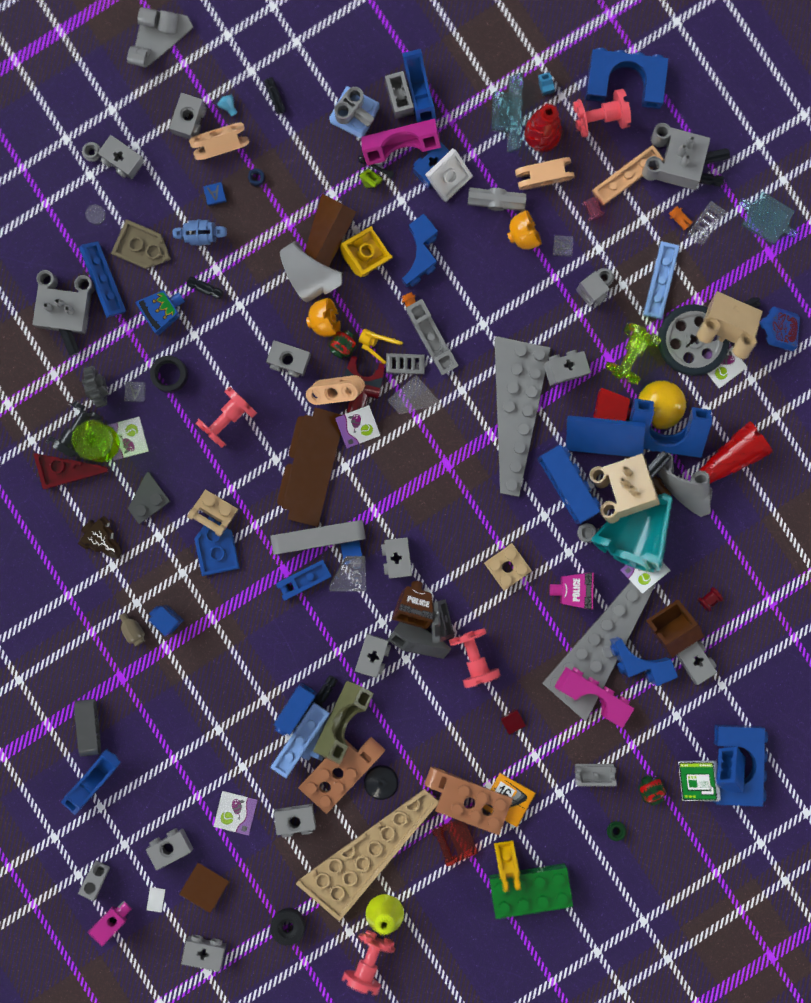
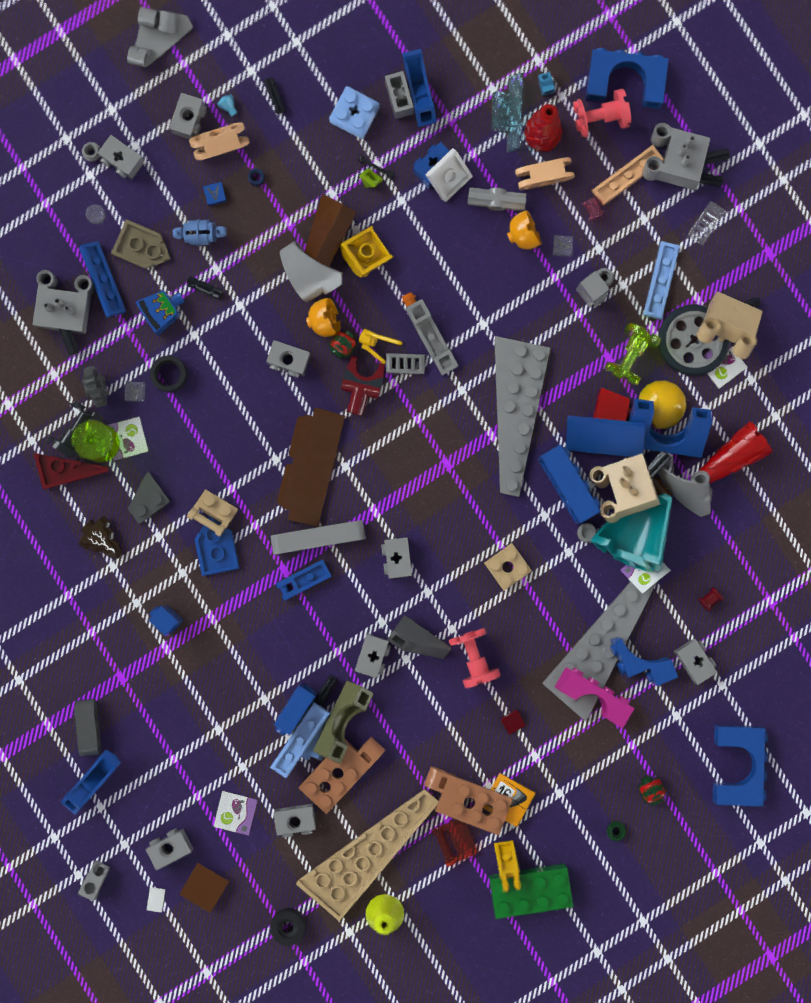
(104, 929): dark pink torso -> none
(132, 630): dark tan plant -> none
(194, 955): light grey brick -> none
(231, 411): coral piece -> none
(347, 390): light nougat piece -> none
(350, 575): clear wing -> none
(351, 549): blue slope -> none
(353, 107): light grey beam -> none
(357, 426): sticker -> none
(363, 977): coral piece -> none
(381, 782): black piece -> none
(413, 397): clear wing -> none
(414, 606): reddish brown torso -> none
(418, 135): dark pink arch -> none
(423, 234): blue arch -> none
(441, 624): dark grey wing -> none
(558, 373): light grey brick -> none
(575, 590): dark pink torso -> none
(595, 775): light grey hinge -> none
(675, 628): reddish brown piece -> none
(680, 218): orange pin -> none
(699, 781): tile -> none
(731, 769): blue brick -> none
(768, 218): clear light blue plate -> none
(781, 328): blue tile -> none

